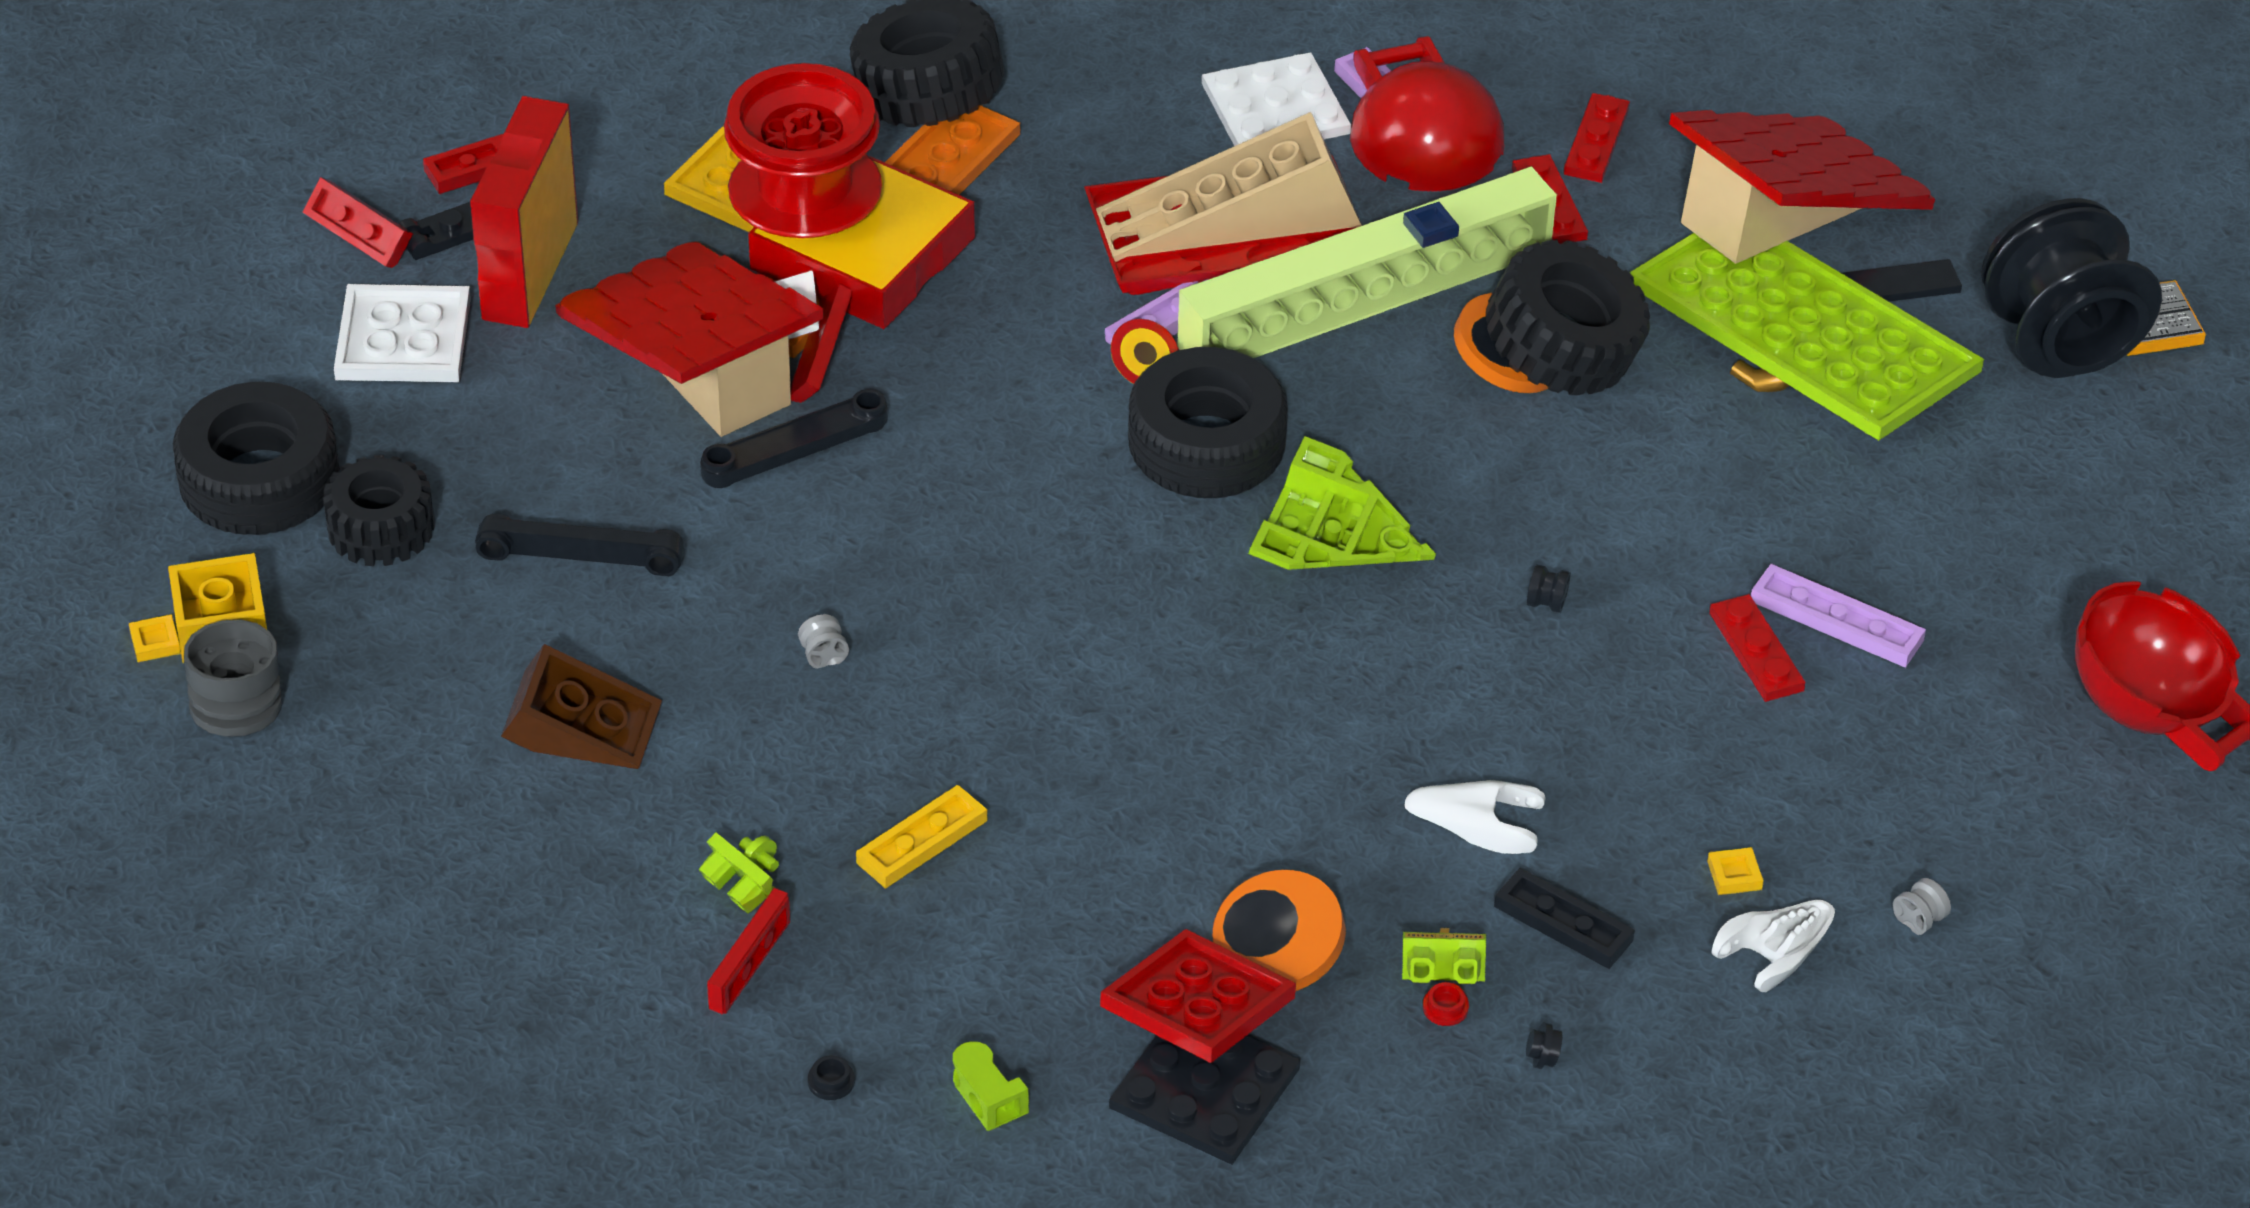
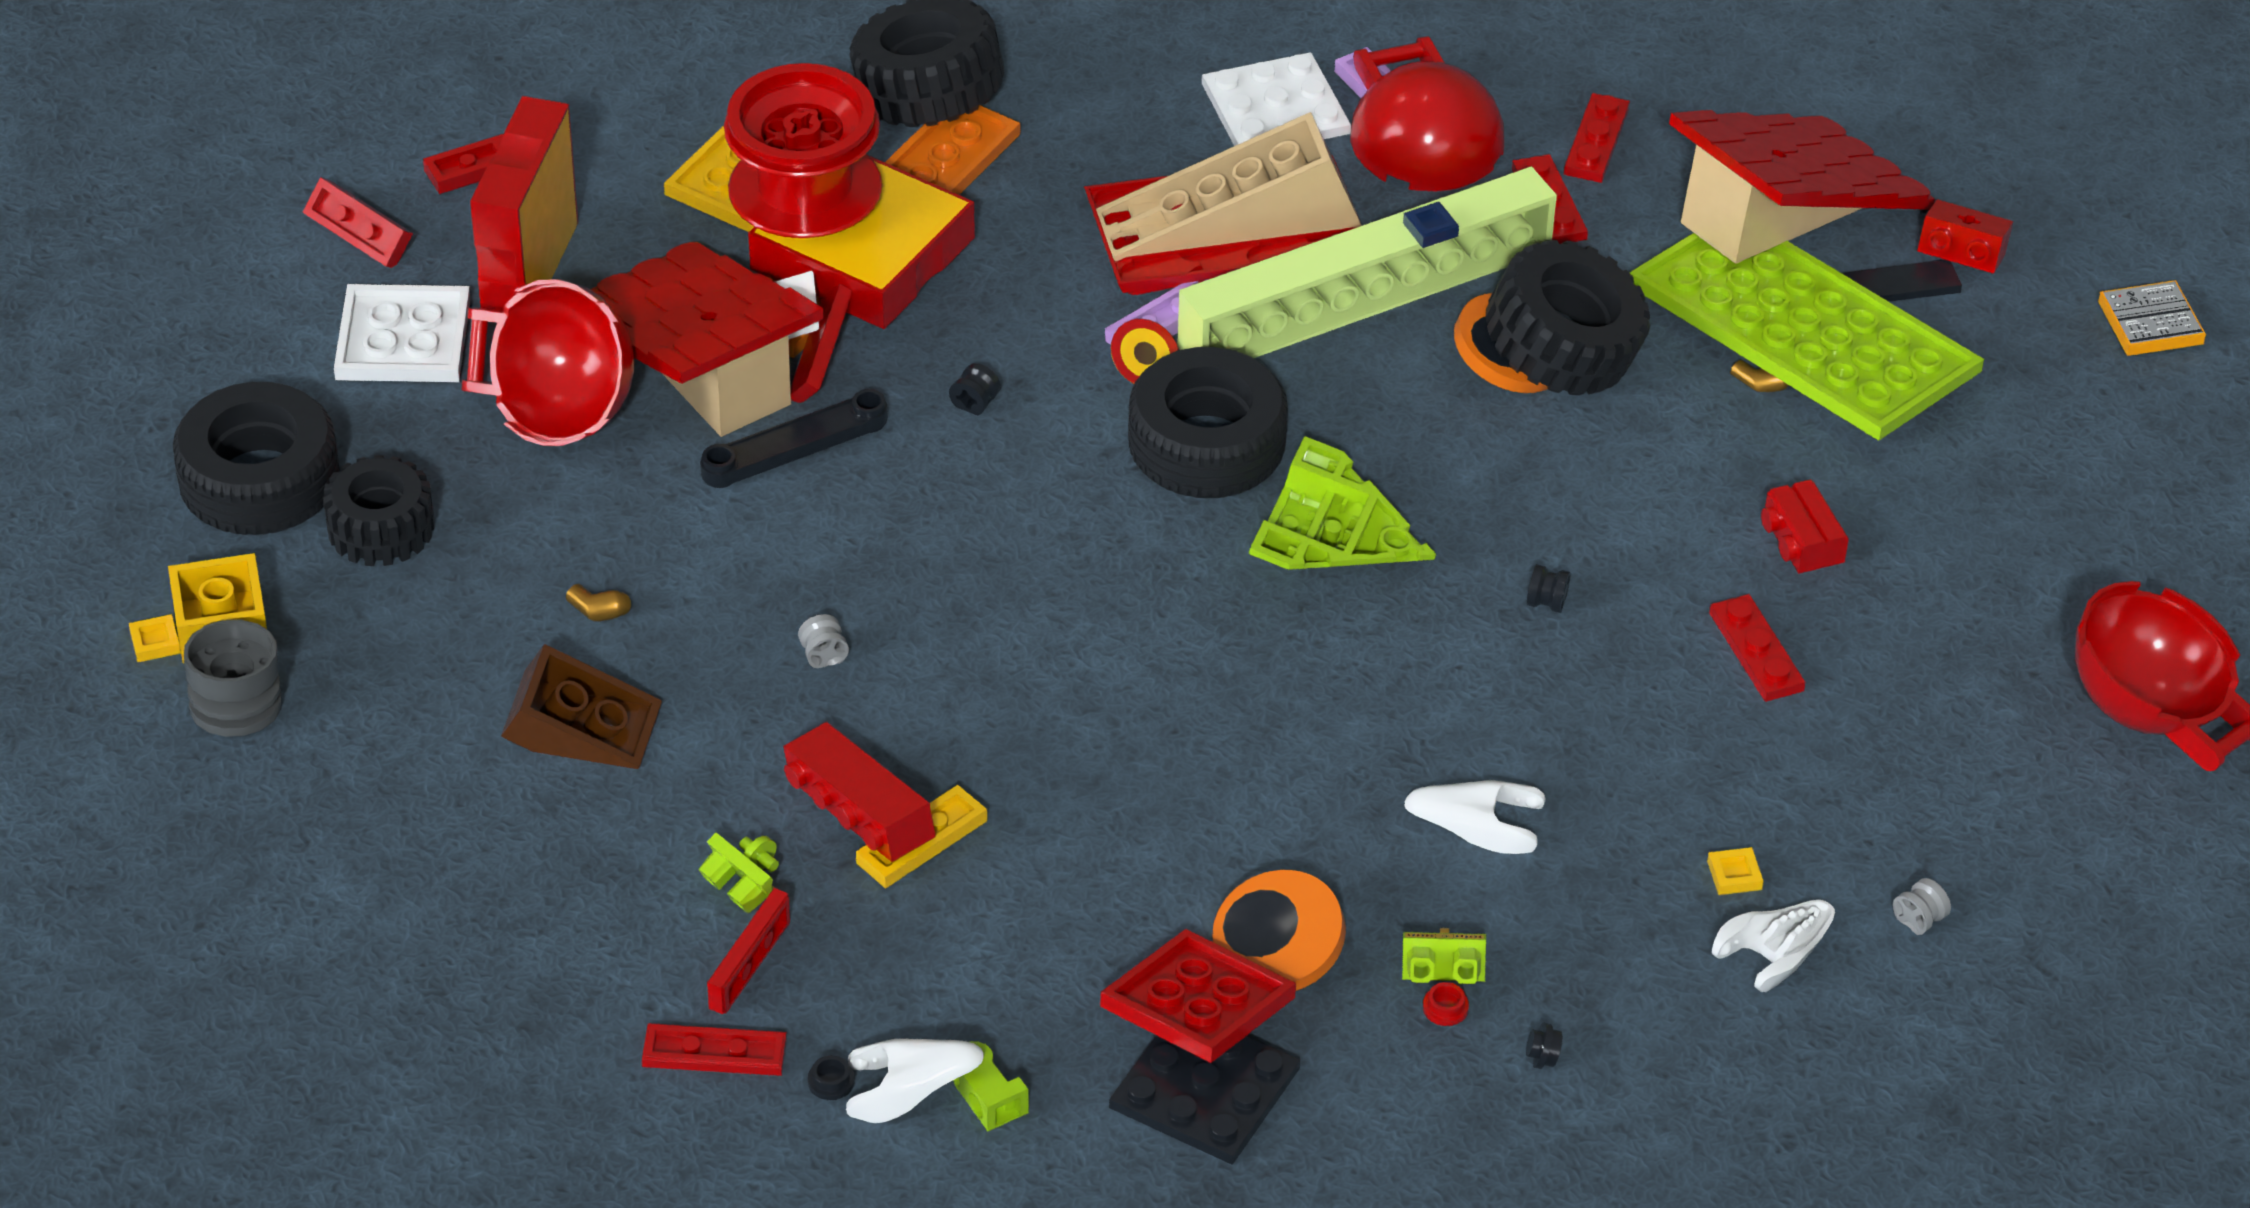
(446, 231): black plate -> none
(554, 361): none -> red windscreen
(599, 606): none -> pearl gold arm
(657, 551): black piece -> none
(714, 1049): none -> red tile
(858, 792): none -> red brick
(913, 1073): none -> white animal
(974, 389): none -> black wheel
(1564, 918): black plate -> none
(1804, 527): none -> red brick
(1838, 615): lavender plate -> none
(1965, 236): none -> red brick
(2070, 288): black wheel -> none

